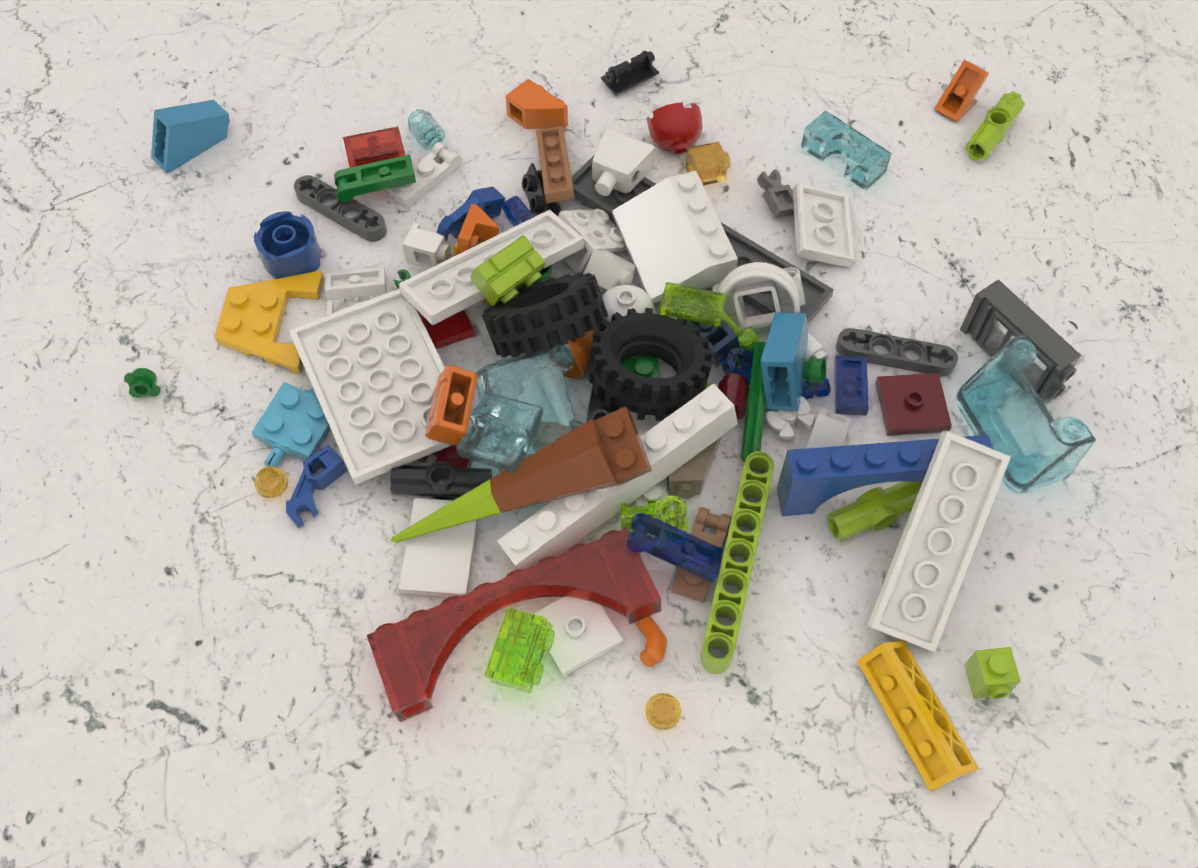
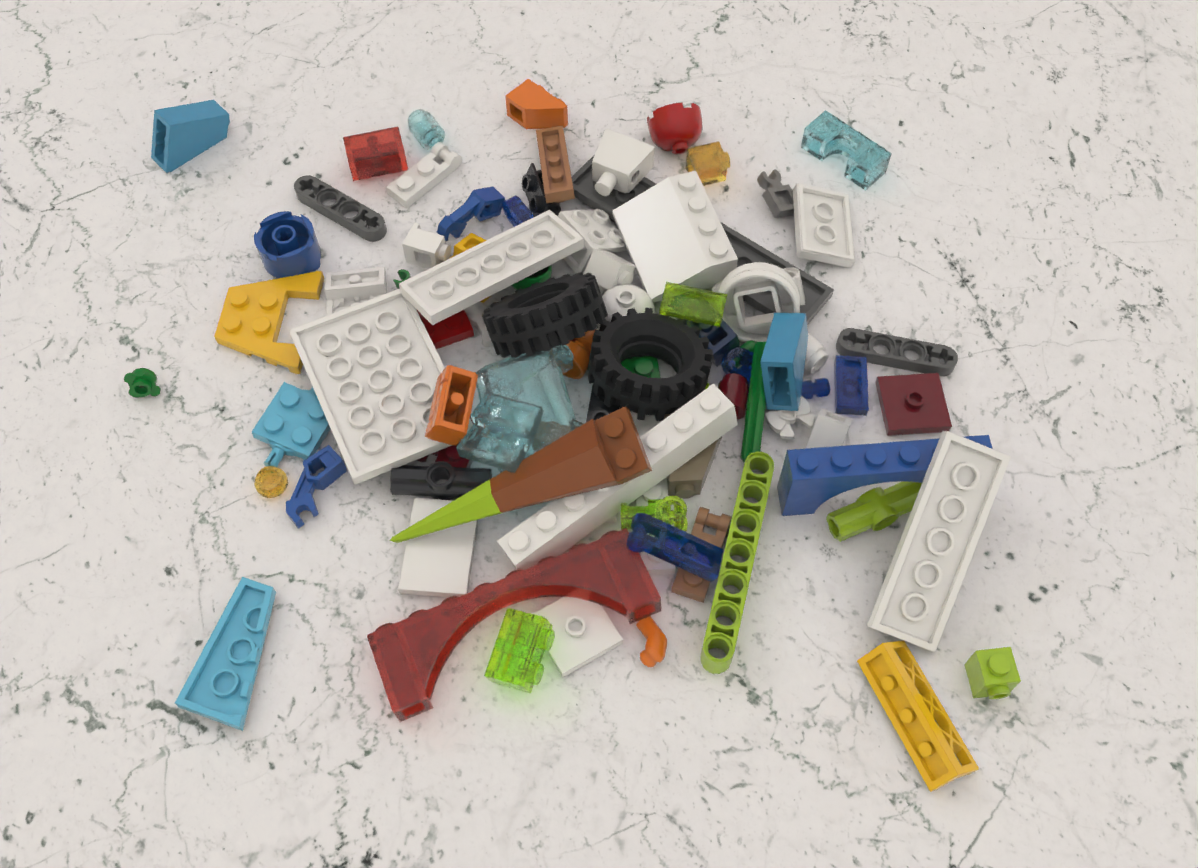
(228, 665): none -> medium azure wing
(374, 177): green plate -> none
(476, 229): orange slope -> none
(508, 271): lime brick -> none
(630, 74): black hinge -> none
(663, 711): clear yellow plate -> none
(746, 337): clear neon green hand -> none
(814, 370): green plate -> none
(961, 91): orange slope -> none
(995, 126): lime piece -> none
(1002, 316): dark grey door -> none
(1008, 409): clear light blue windscreen -> none

